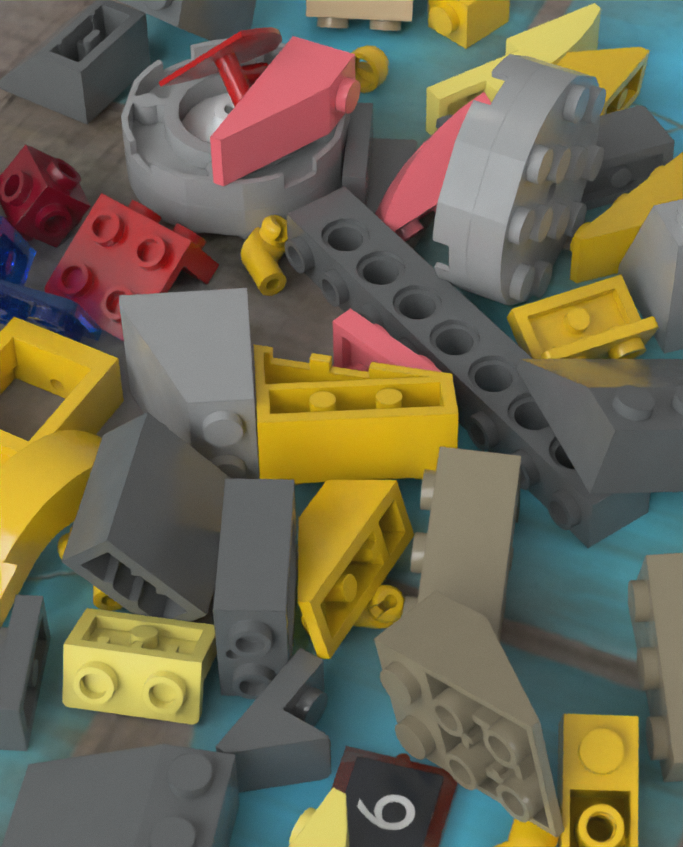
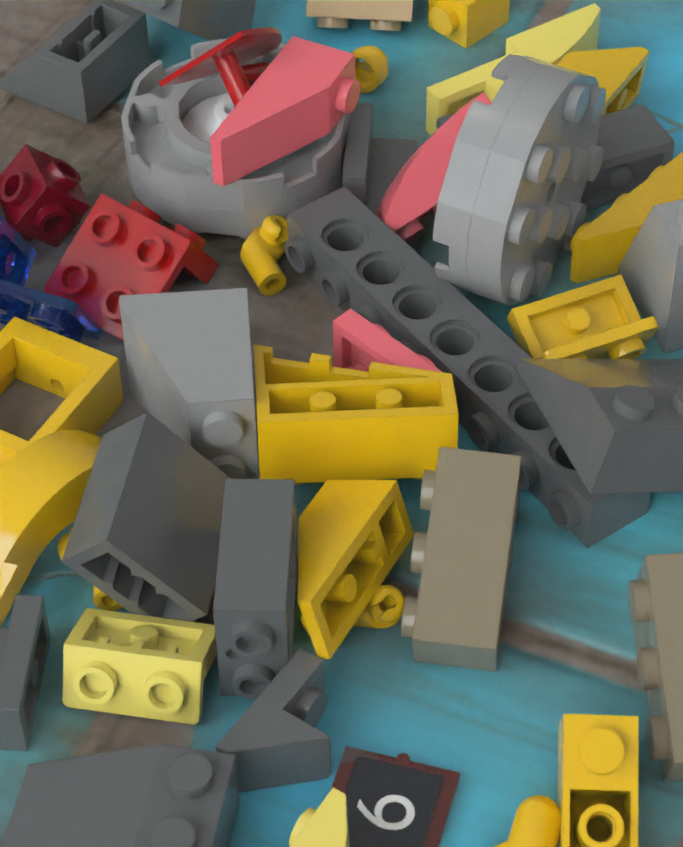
(467, 708): dark tan slope -> none

